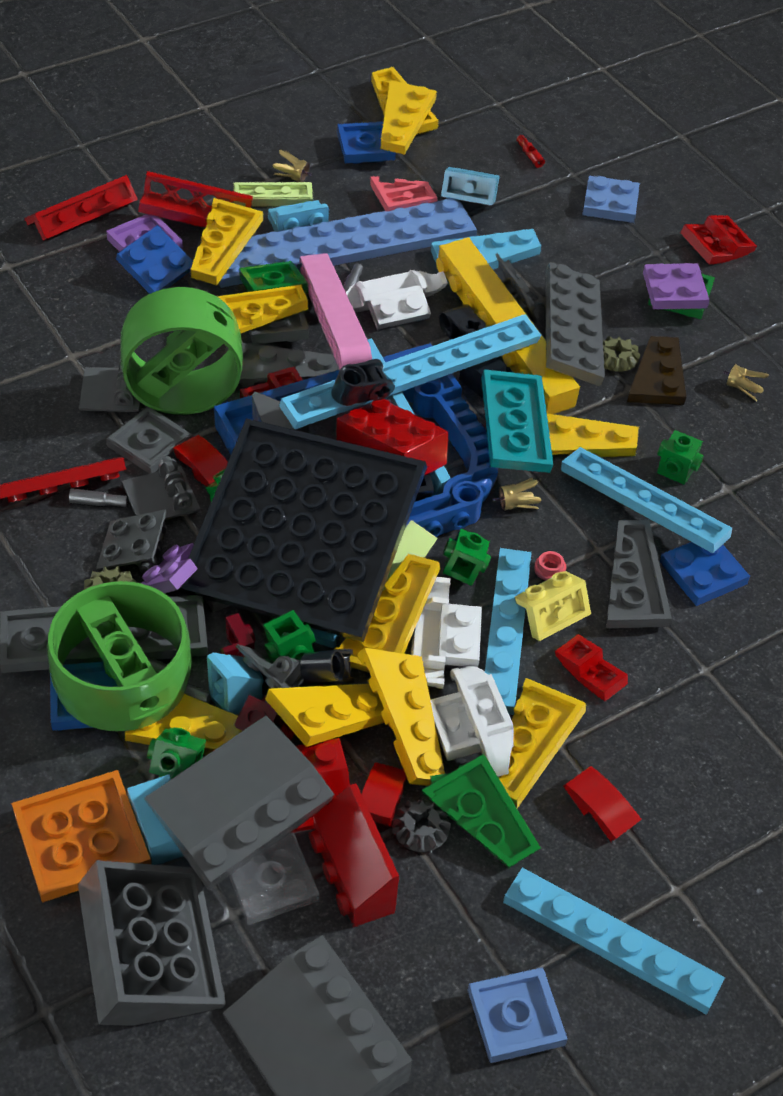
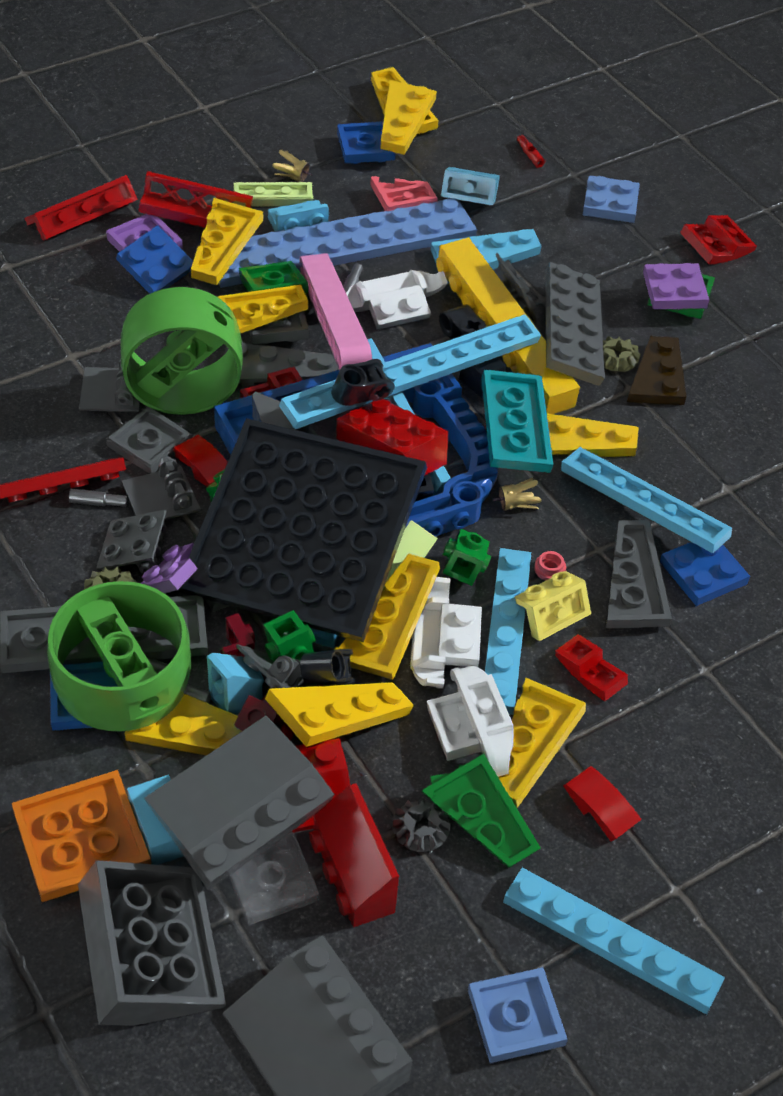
(174, 752): green brick -> none
(384, 792): red slope -> none
(407, 710): yellow wing -> none
(679, 456): green brick -> none
(738, 380): pearl gold piece -> none

